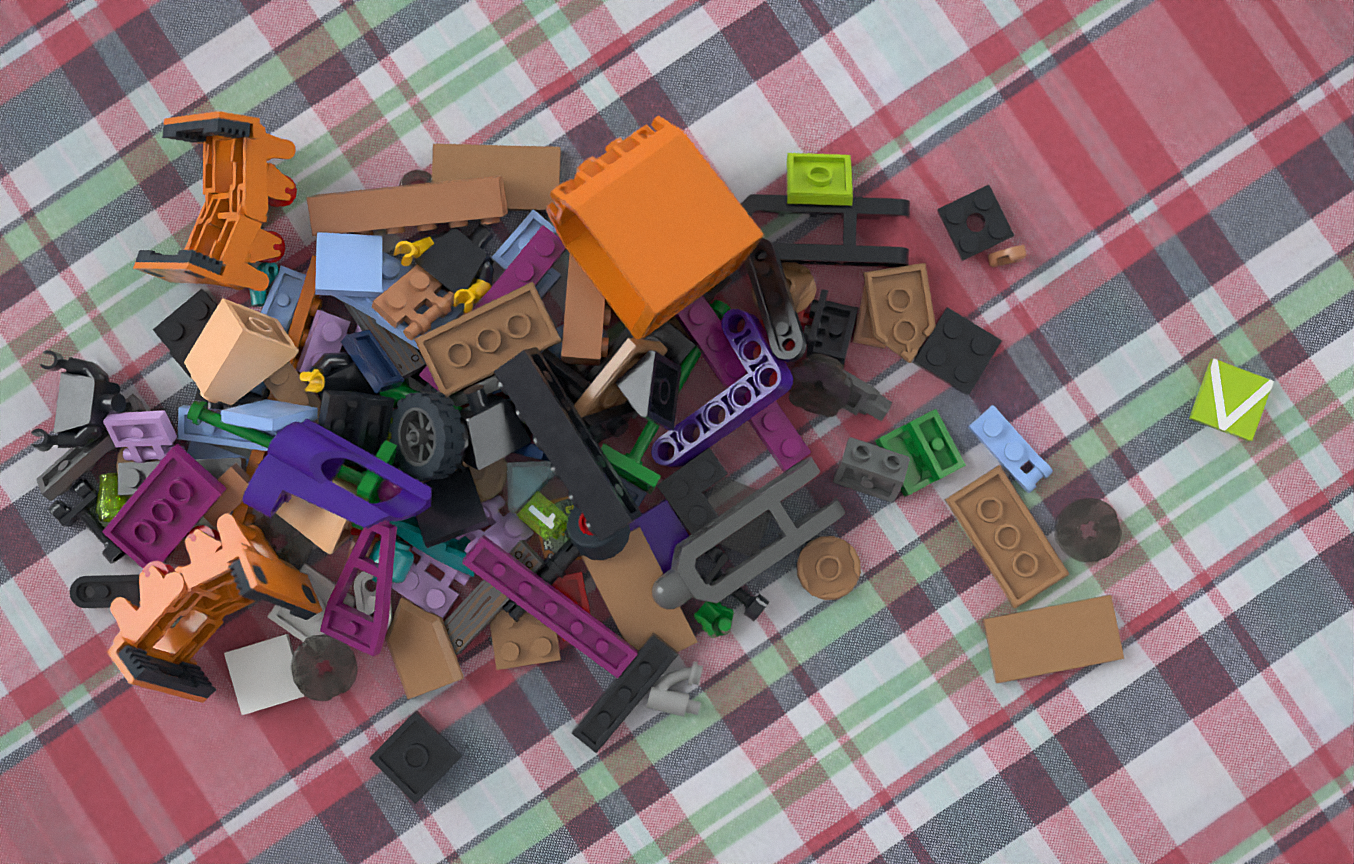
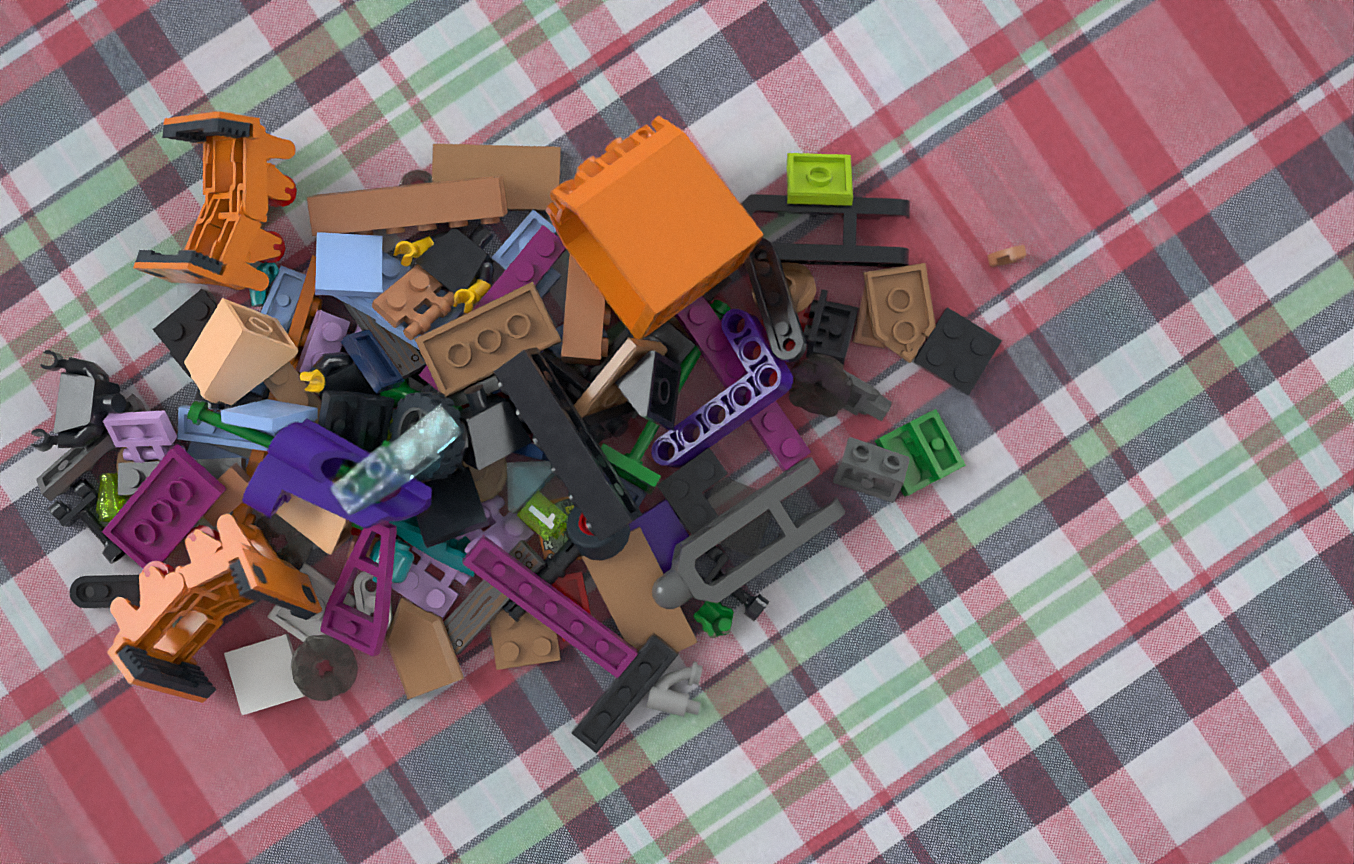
(398, 463): none -> clear light blue slope
(416, 756): black plate -> none
(828, 567): medium nougat tile -> none
(986, 207): black piece -> none
(1006, 536): medium nougat tile -> none
(1009, 448): light blue plate -> none
(1053, 638): medium nougat tile -> none
(1105, 524): clear smoke plate -> none
(1231, 400): lime tile -> none

